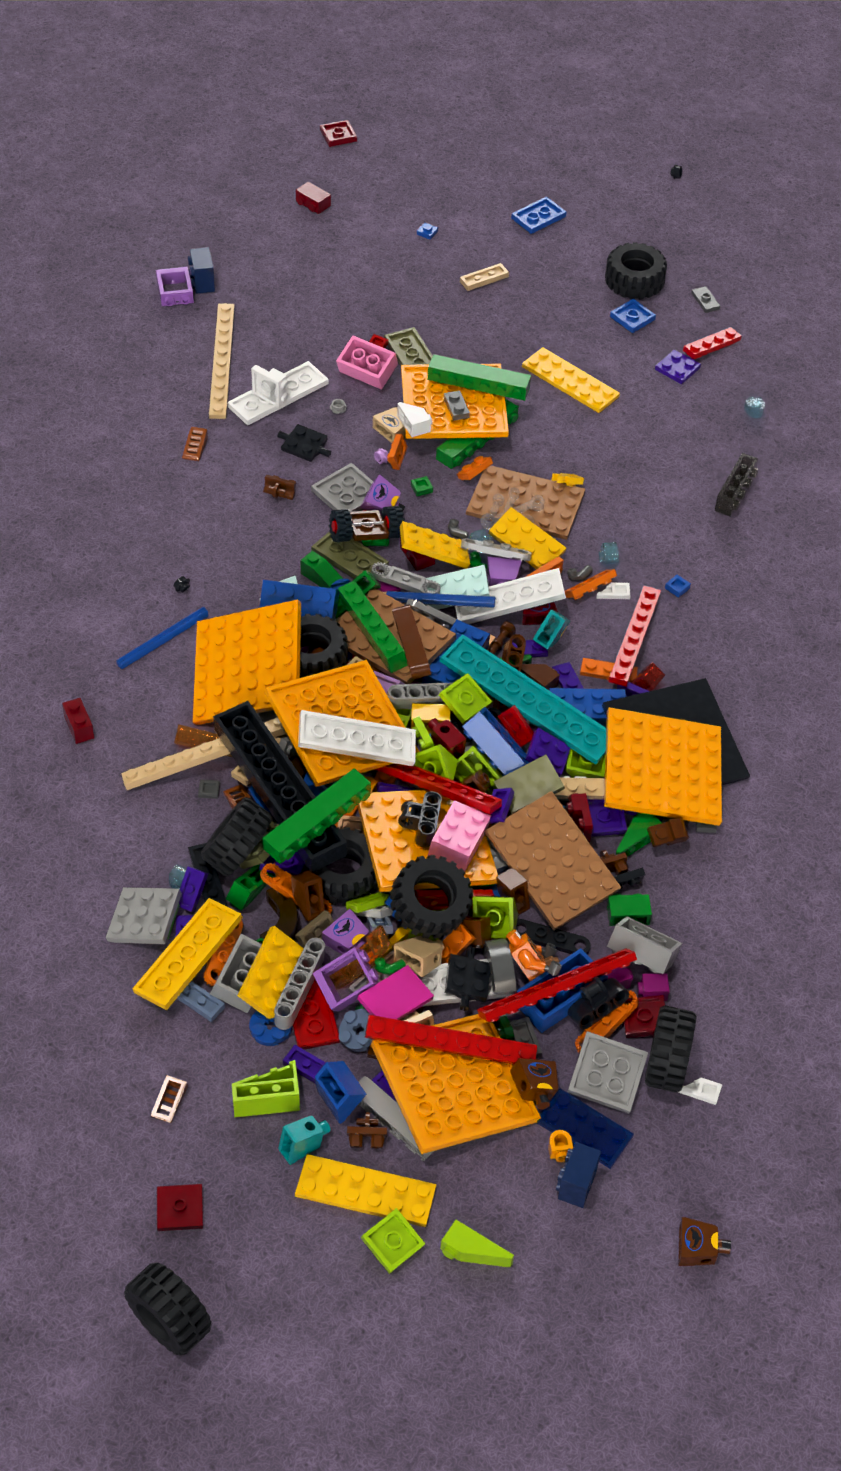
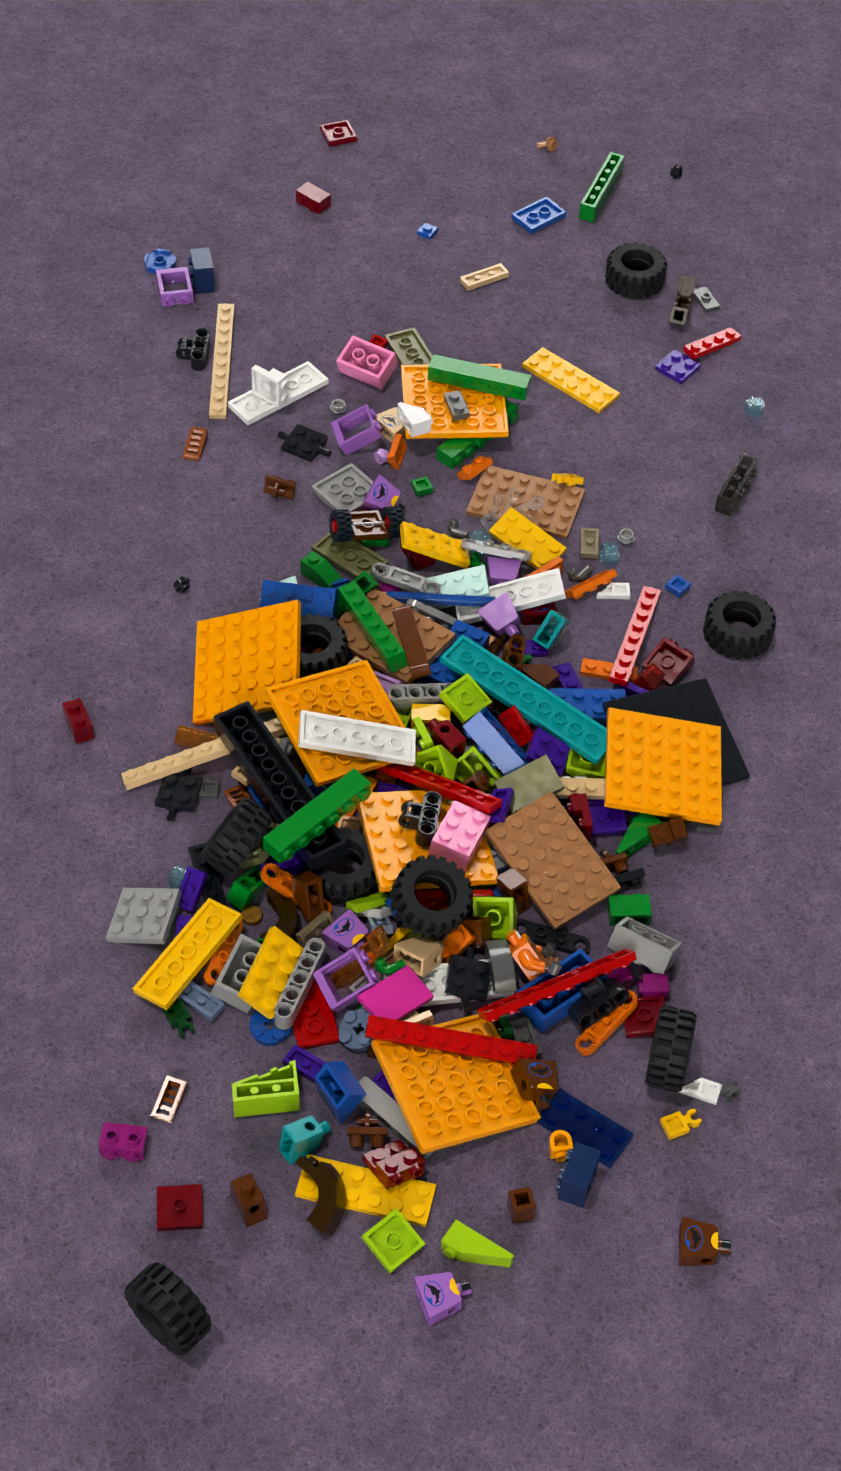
(123, 1141): none -> magenta brick
(152, 263): none -> blue plate
(162, 638): blue axle -> none
(179, 793): none -> black plate
(179, 1017): none -> dark green plate
(195, 349): none -> black piece
(246, 1195): none -> reddish brown torso
(251, 915): none -> pearl gold tile
(331, 1194): none -> dark brown arch
(351, 421): none -> medium lavender window
(394, 1163): none -> dark red plate
(440, 1295): none -> medium lavender torso
(501, 615): none -> medium lavender torso
(521, 1204): none -> reddish brown brick
(551, 144): none -> medium nougat plate
(589, 543): none -> dark tan plate
(601, 187): none -> green brick
(607, 1072): light grey plate -> none
(626, 536): none -> light grey plate
(632, 315): blue plate -> none
(670, 660): none -> dark red plate
(678, 1125): none -> yellow plate
(683, 300): none -> dark brown arch
(731, 1091): none -> dark grey bush
(735, 641): none -> black tyre

